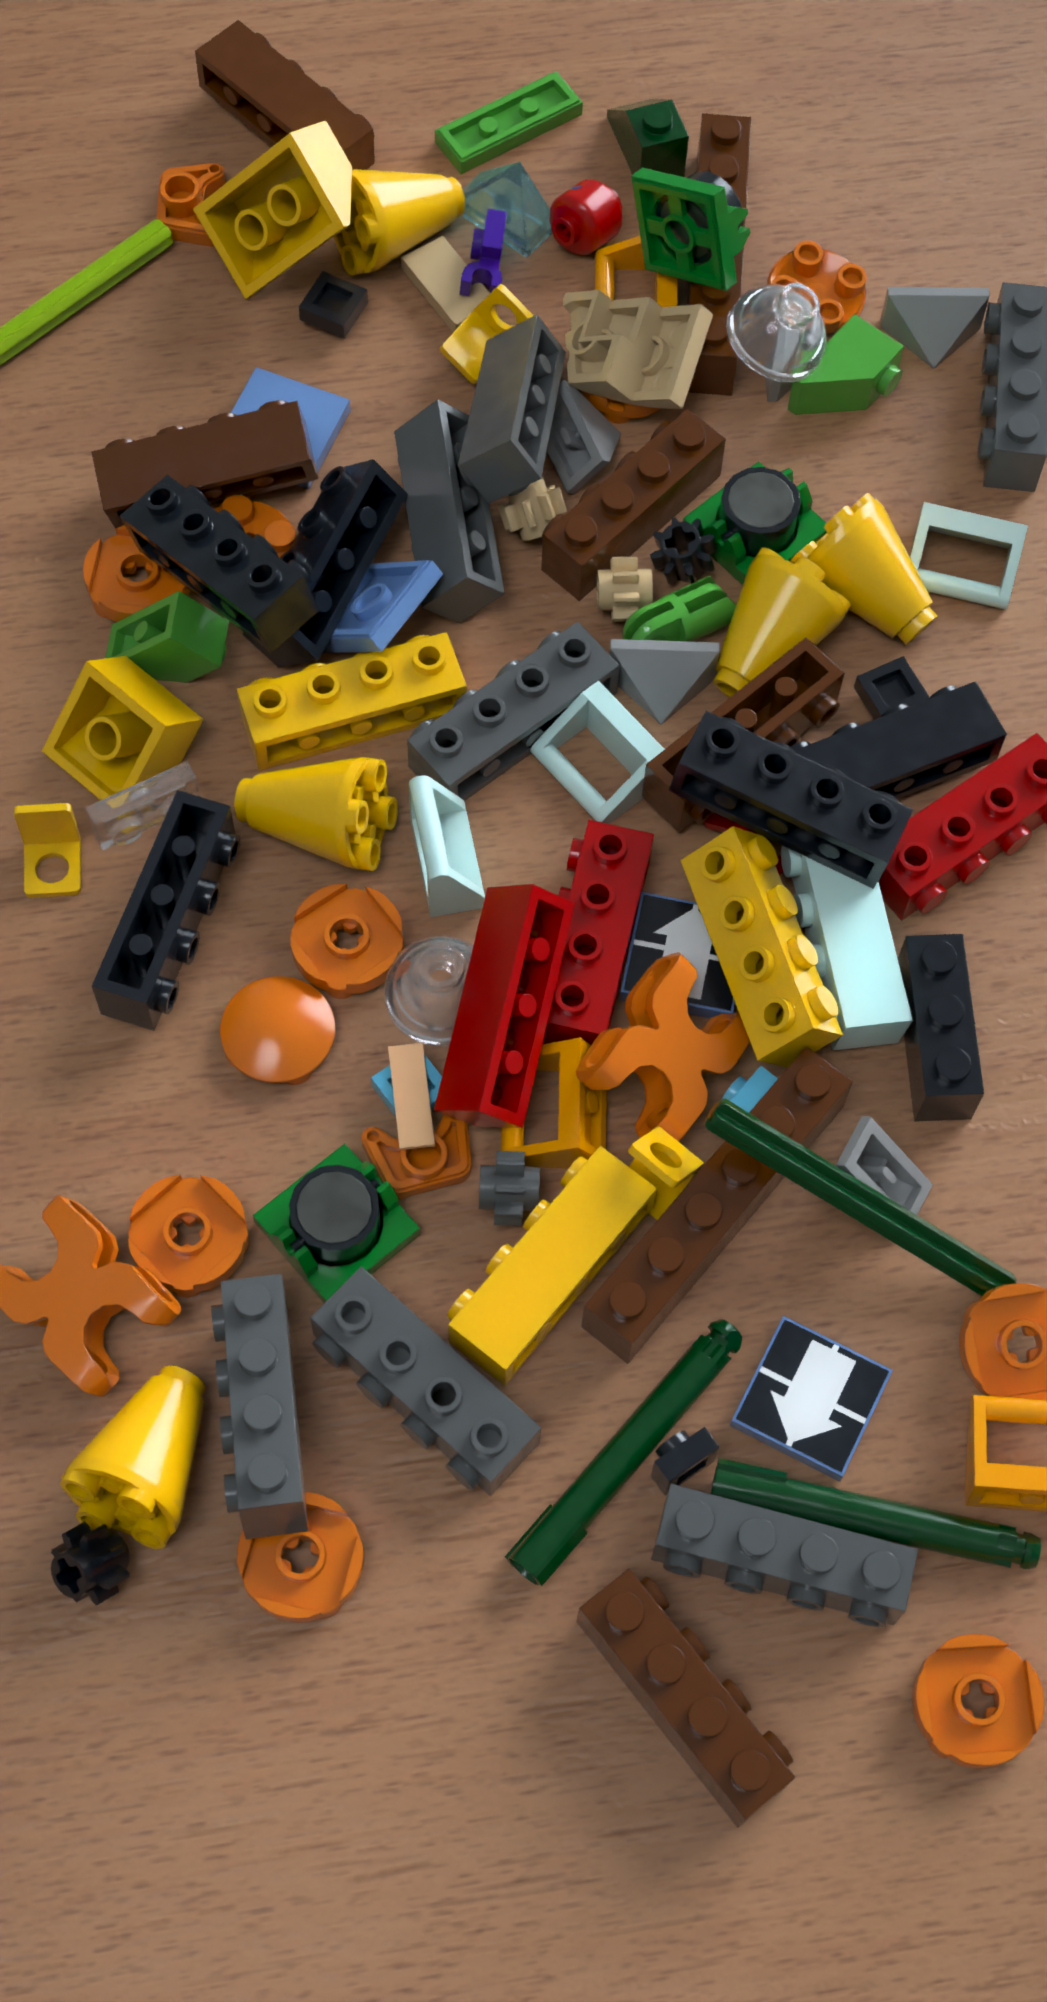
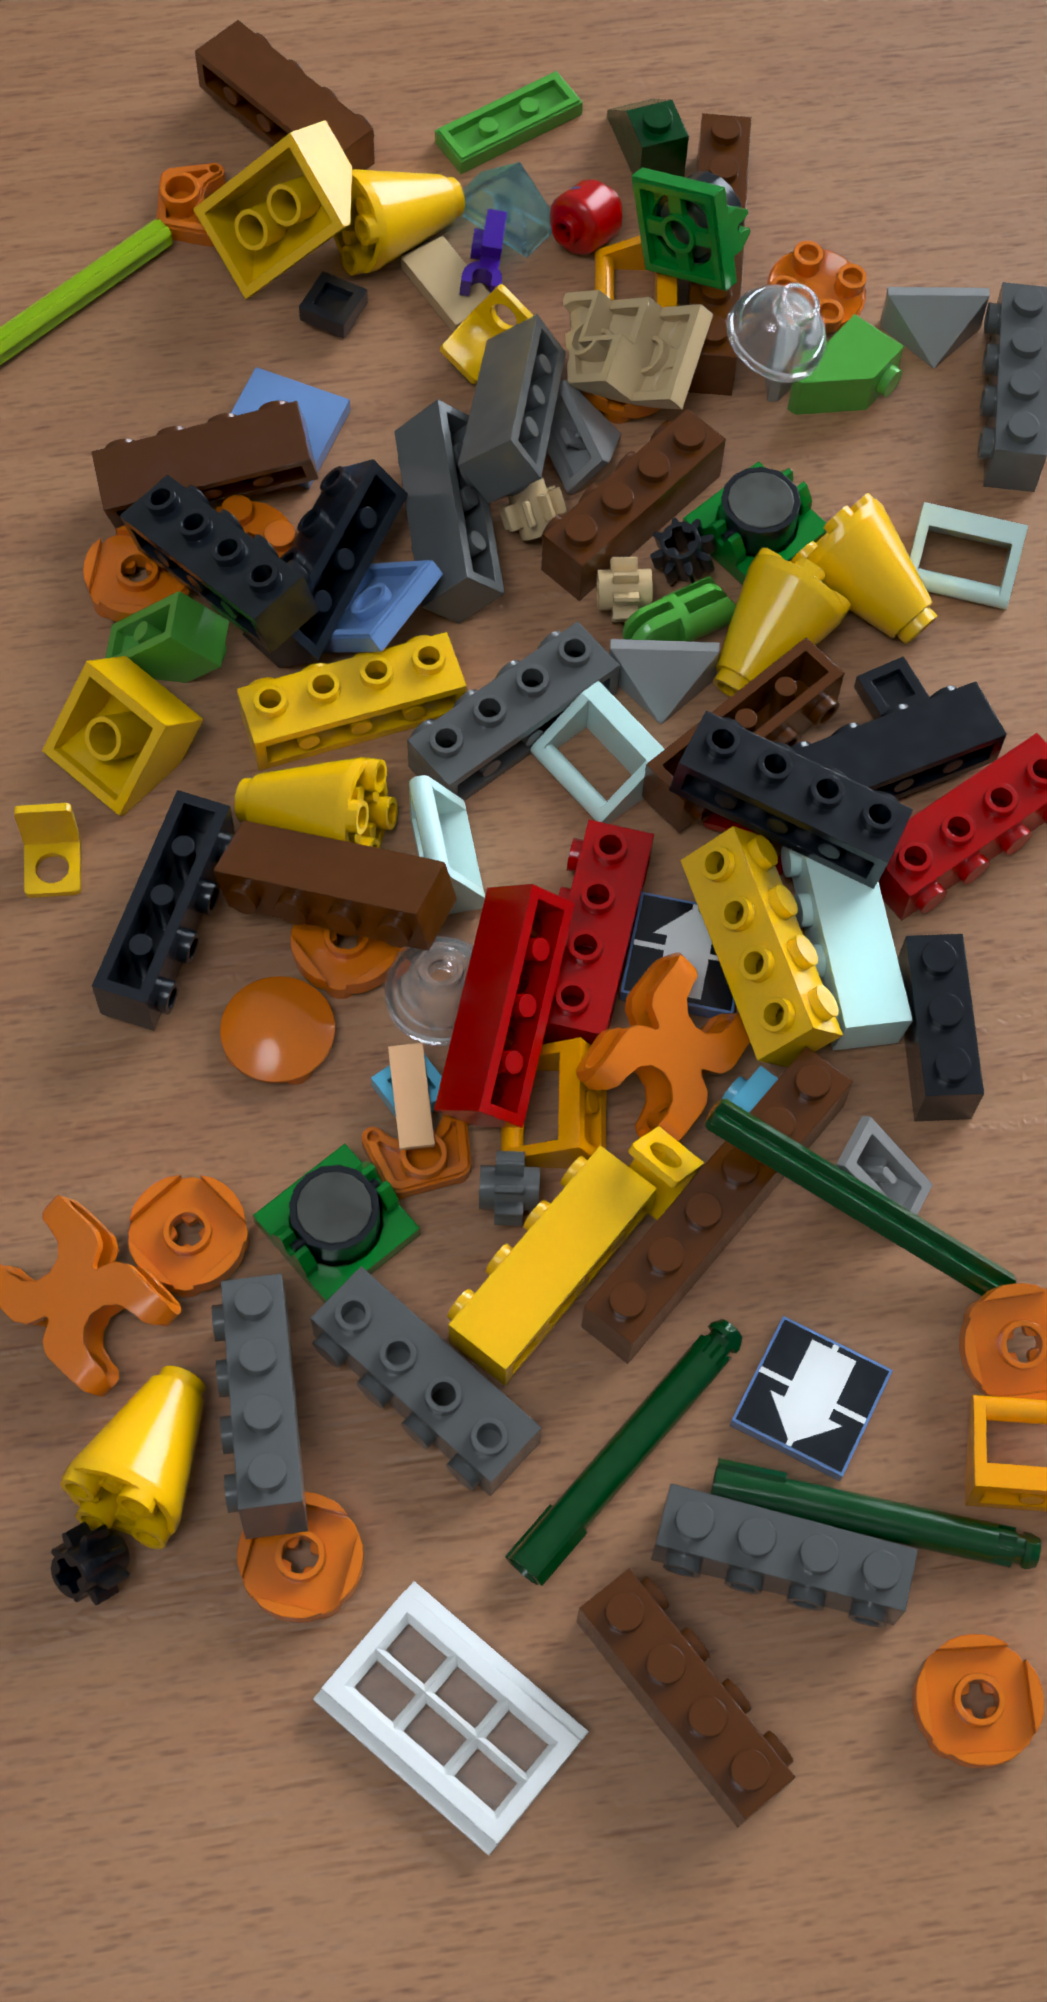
(140, 807): clear plate -> none
(336, 885): none -> reddish brown brick
(451, 1717): none -> white piece
(683, 1458): black plate -> none

